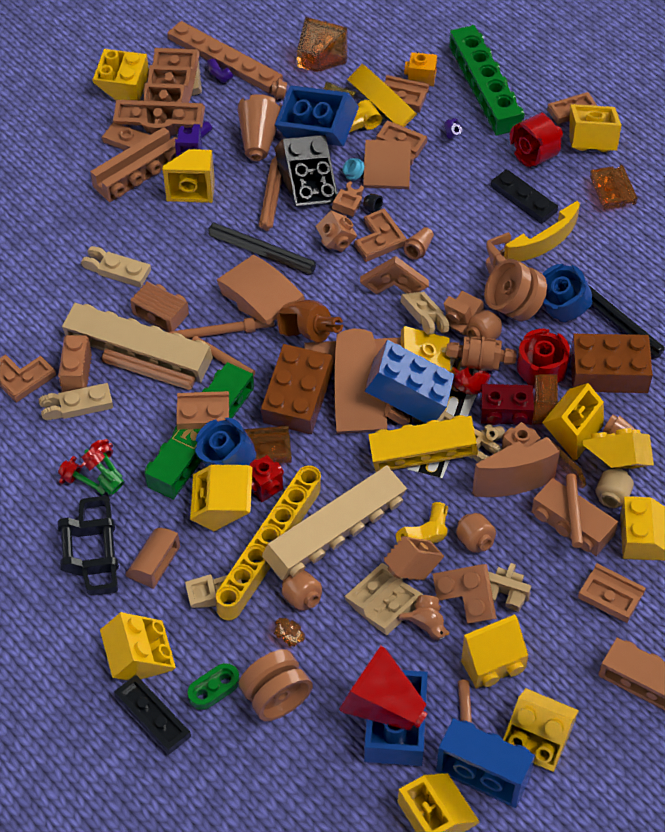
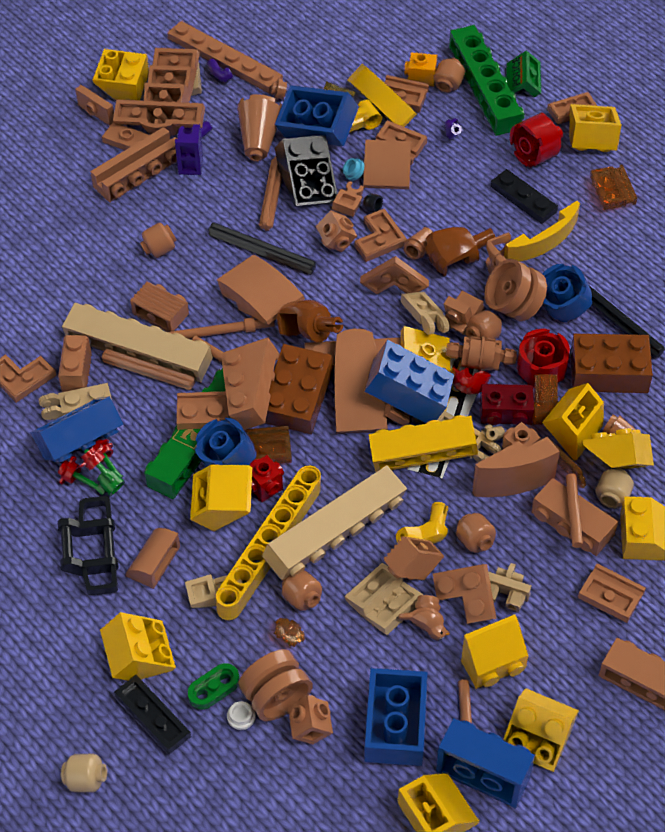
(77, 429): none -> blue brick
(83, 773): none -> tan head
(95, 104): none -> nougat plate
(116, 266): tan hinge -> none
(158, 240): none -> nougat head
(190, 177): yellow slope -> none
(241, 715): none -> white plate
(248, 381): none -> nougat wedge
(310, 719): none -> nougat brick
(321, 45): clear orange slope -> none
(385, 695): red slope -> none
(449, 75): none -> nougat head
(453, 245): none -> dark orange piece
(524, 73): none -> green panel

